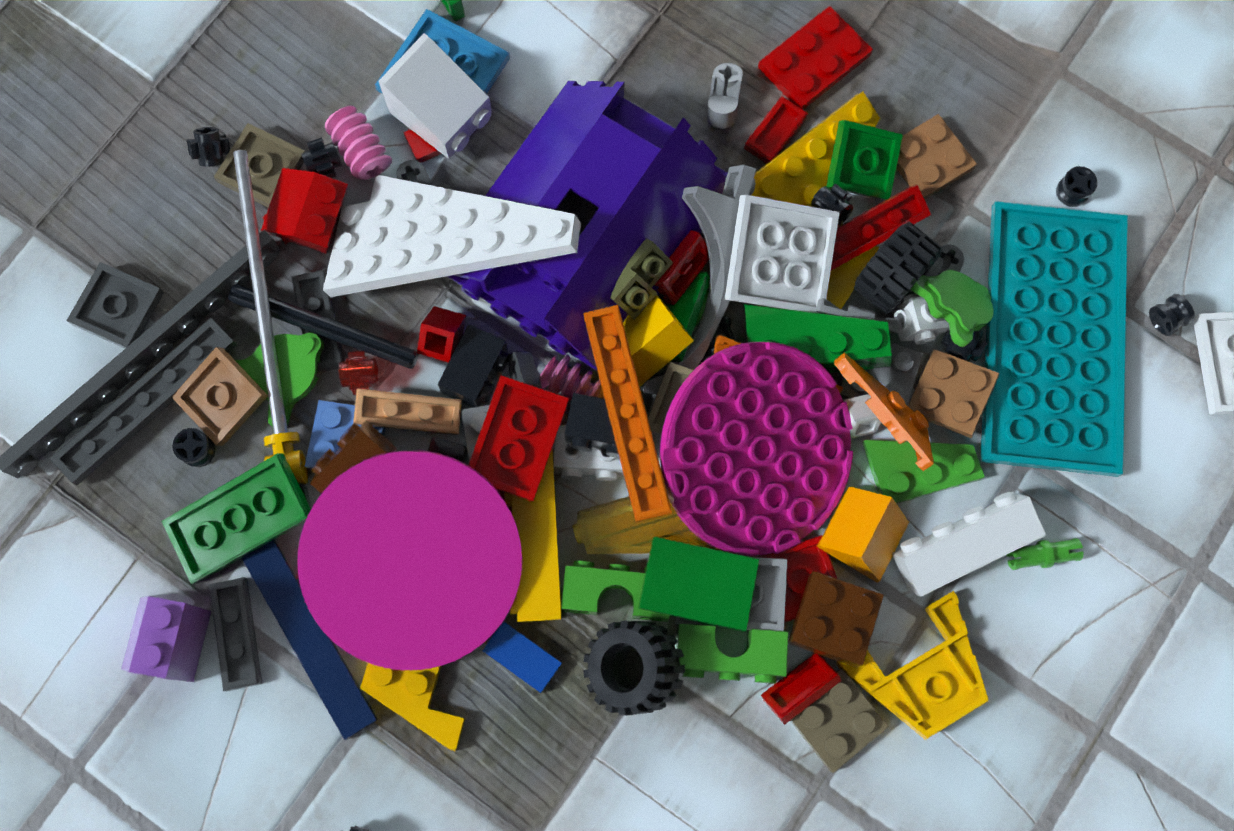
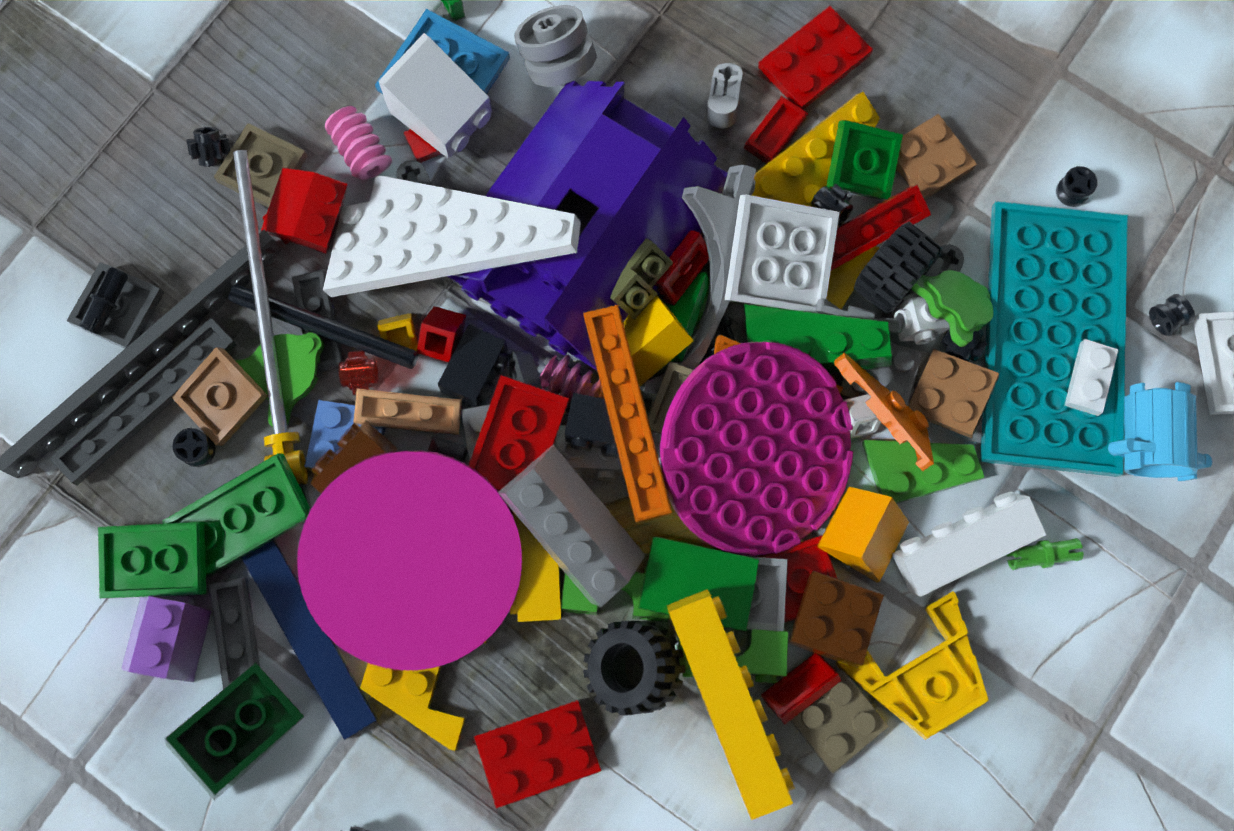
(104, 300): none -> black axle
(152, 560): none -> green tile
(233, 730): none -> dark green slope
(321, 158): black gear -> none
(399, 330): none -> yellow slope
(522, 657): blue tile -> none
(537, 754): none -> red plate
(555, 45): none -> light grey wheel
(573, 526): none -> light grey slope
(730, 705): none -> yellow brick
(1091, 377): none -> white plate
(1160, 433): none -> medium azure container

